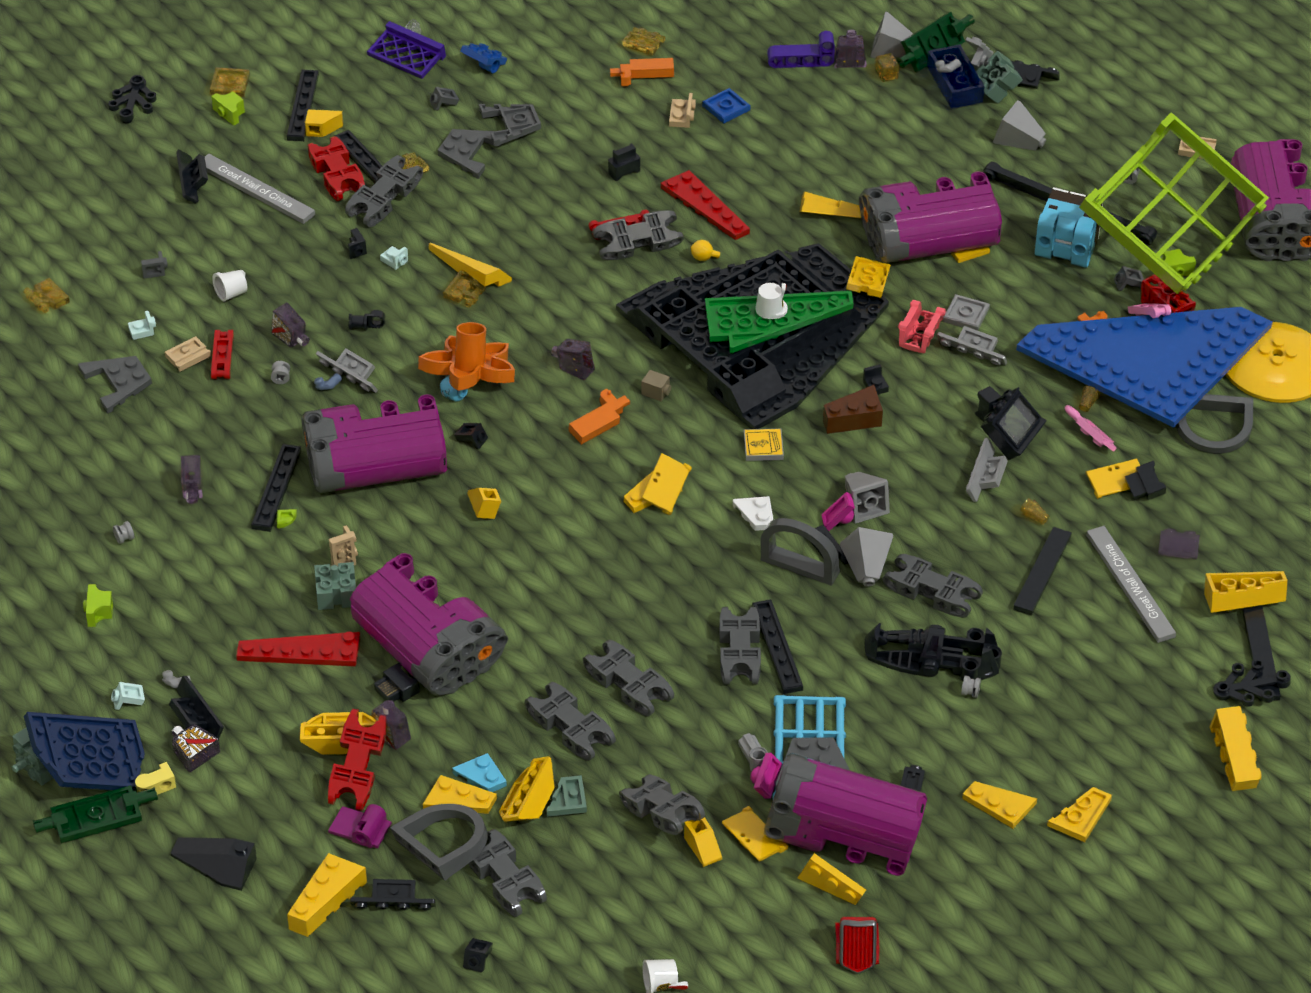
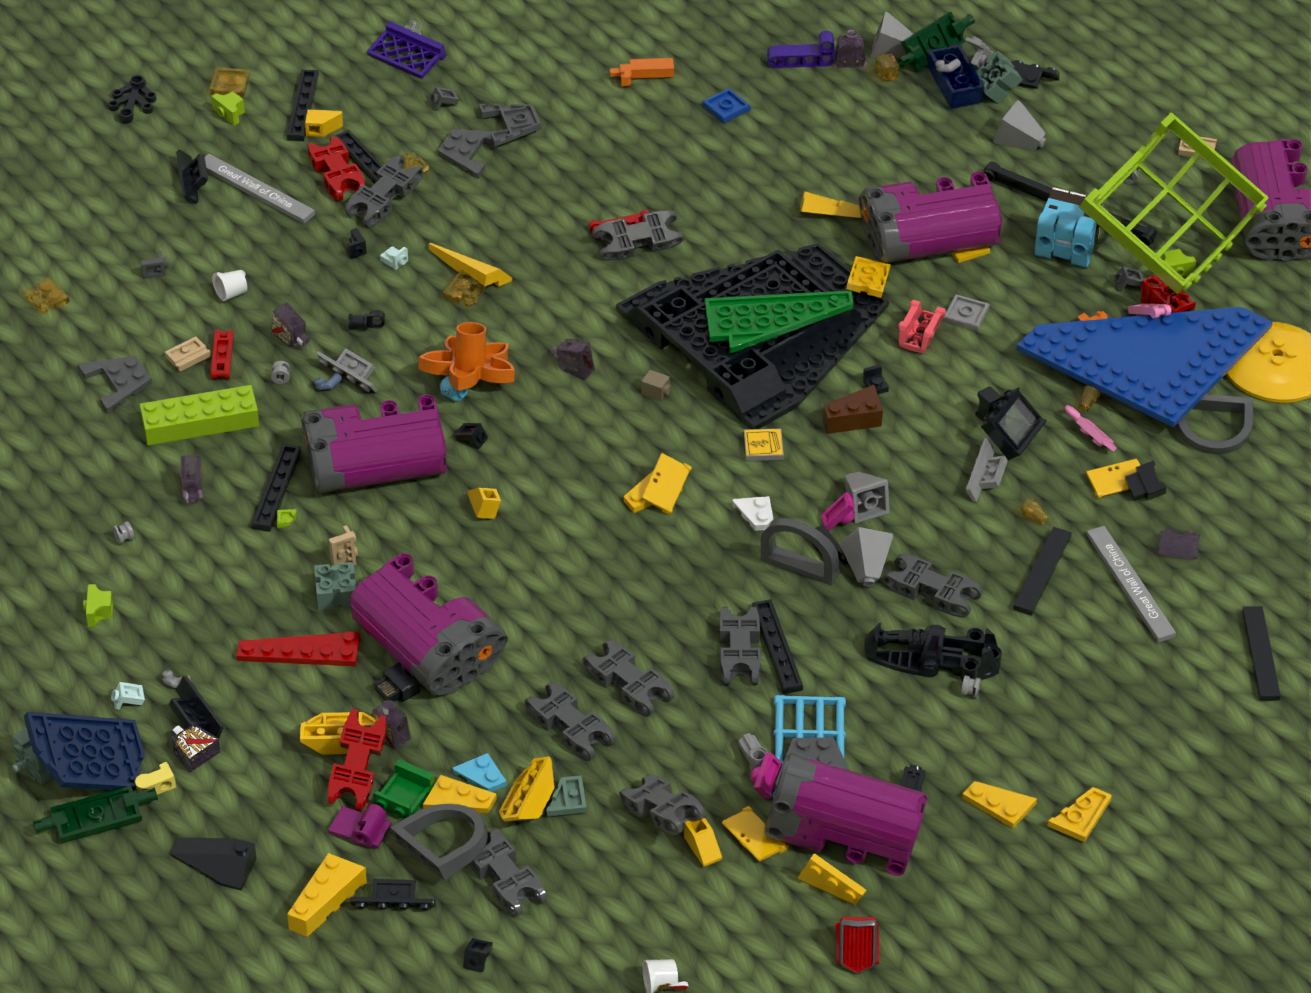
(143, 327): light aqua bracket -> none
(199, 415): none -> lime brick
(405, 790): none -> green panel
(488, 59): blue plate -> none
(600, 419): orange piece -> none
(623, 162): black piece -> none
(643, 40): clear yellow plate -> none
(681, 112): tan bracket -> none
(703, 250): yellow piece -> none
(706, 203): red wing -> none
(770, 301): white hat -> none
(974, 342): light grey bracket -> none
(1227, 689): black plant -> none
(1235, 748): yellow wedge -> none
(1244, 589): yellow wedge -> none

